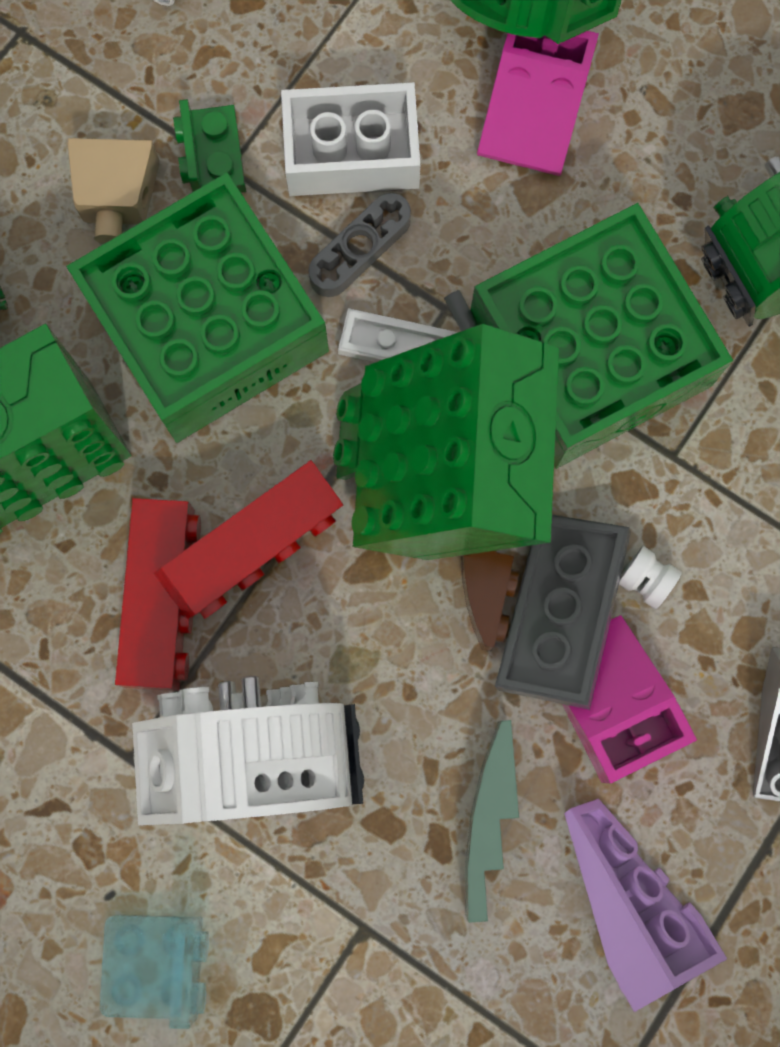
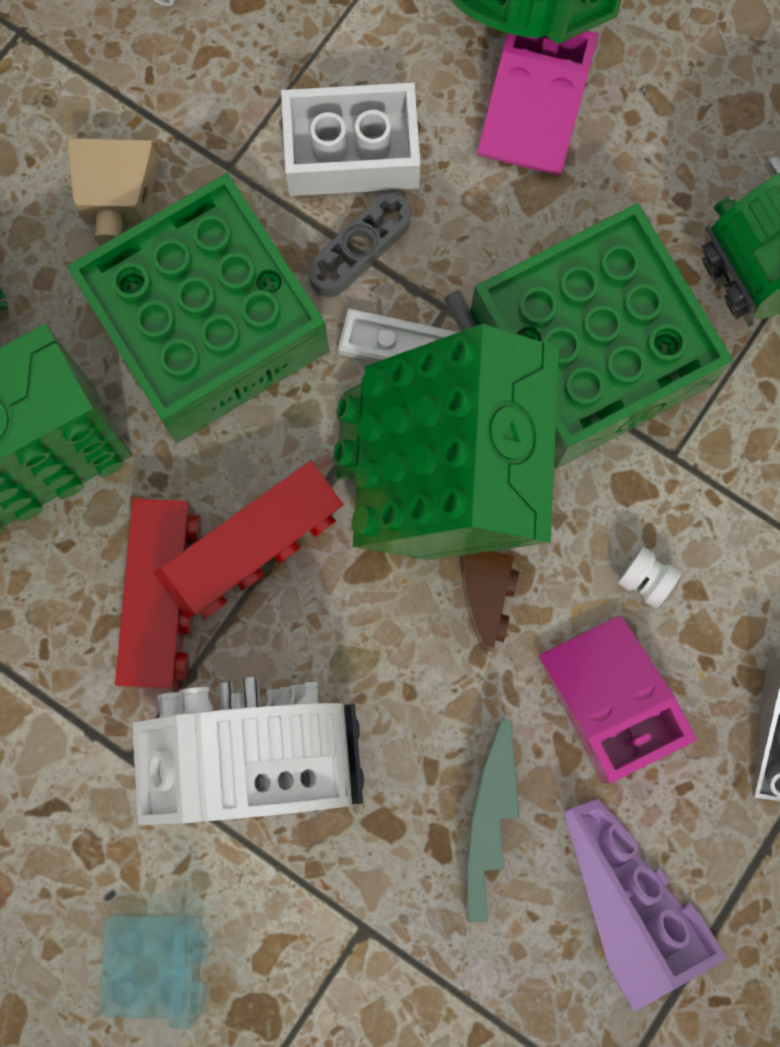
(210, 145): green bracket -> none
(564, 612): dark grey tile -> none

